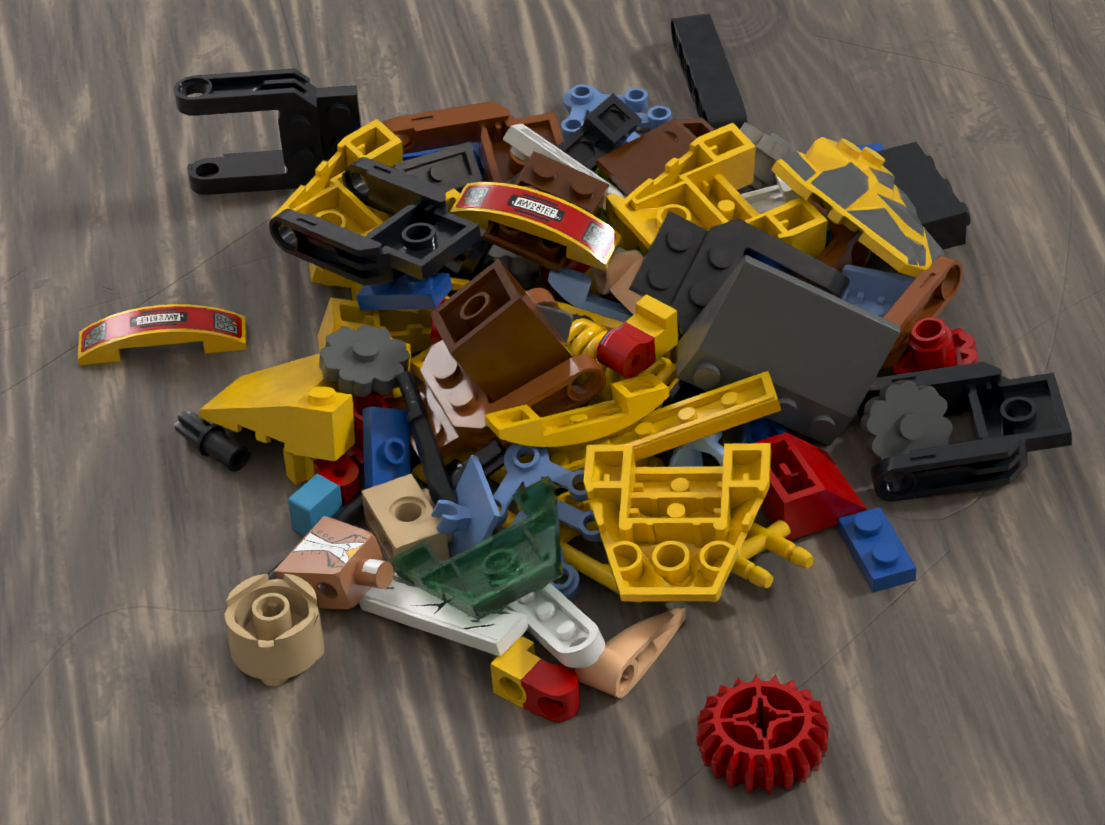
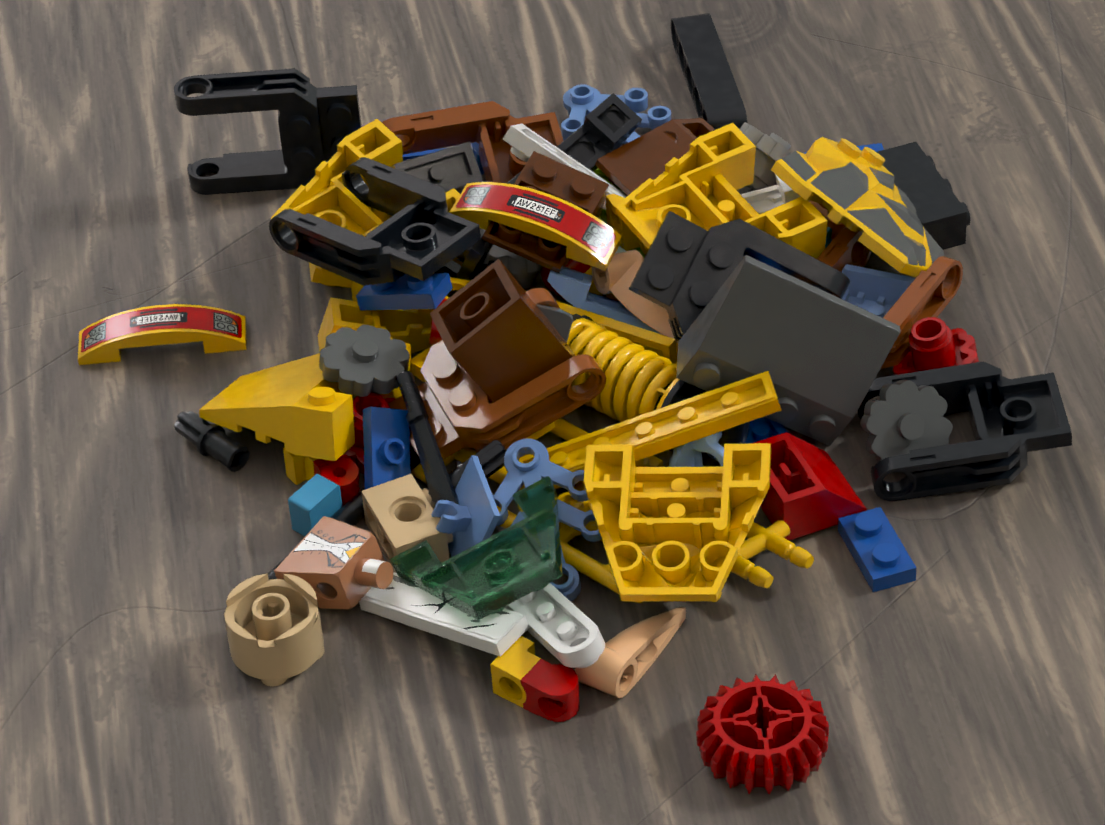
(631, 402): yellow slope -> none
(640, 339): leg -> none

